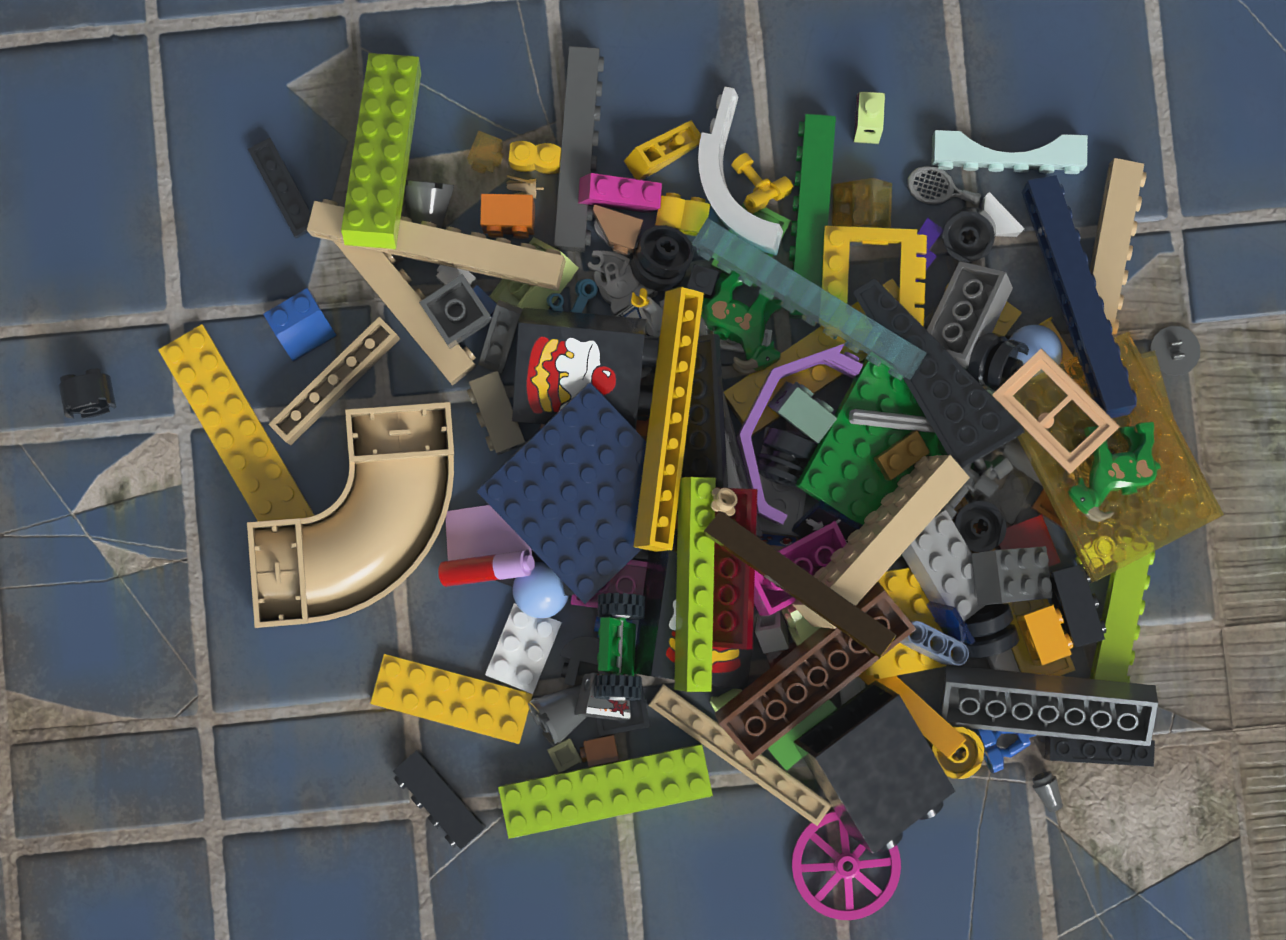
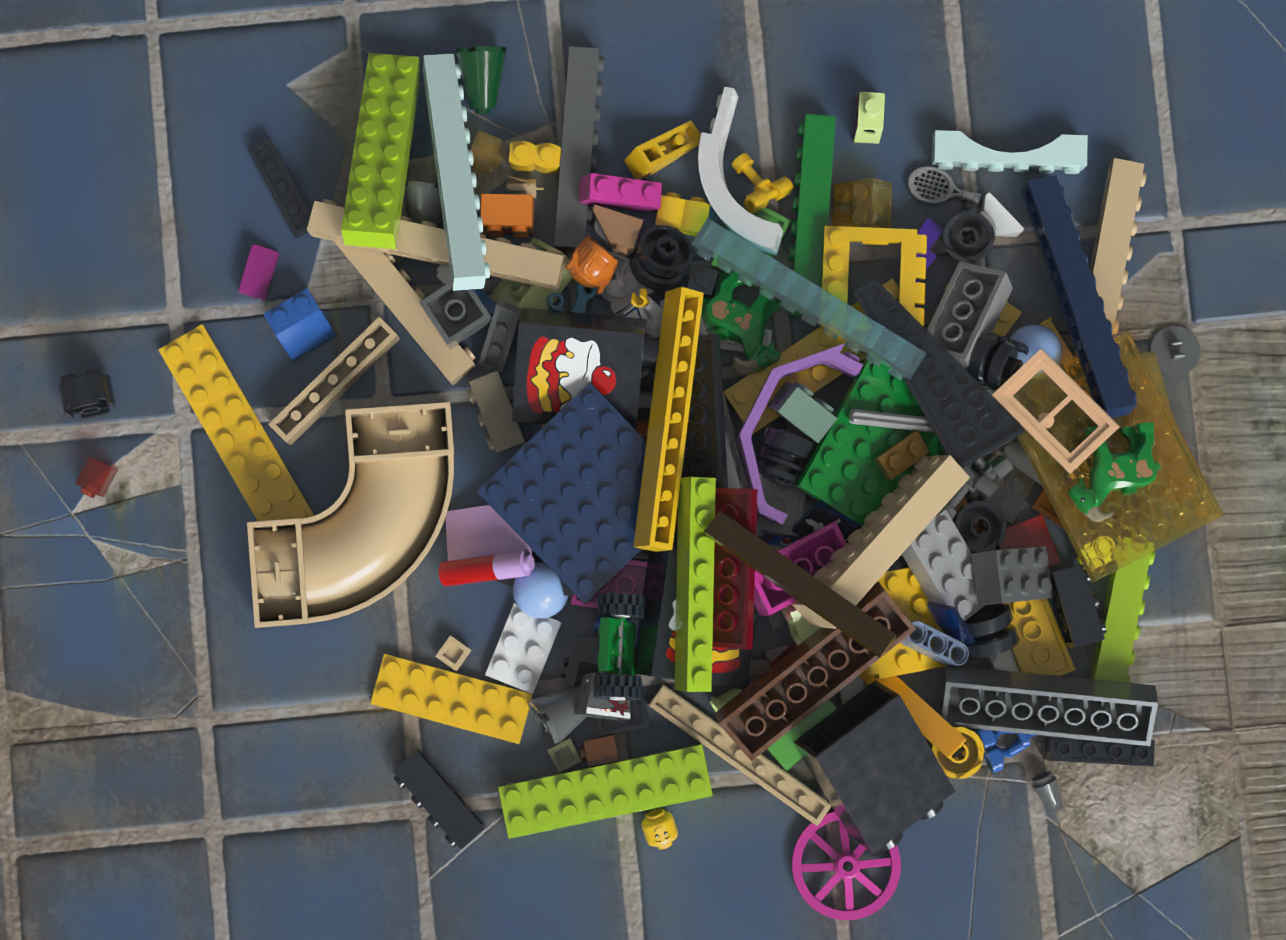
(95, 478): none -> clear red brick
(258, 272): none -> magenta slope
(453, 653): none -> tan plate
(454, 173): none -> light aqua brick
(481, 75): none -> dark green cone
(592, 264): none -> orange helmet
(659, 828): none -> yellow head
(724, 500): tan plate -> none
(772, 632): white brick -> none
(1044, 635): light orange brick -> none

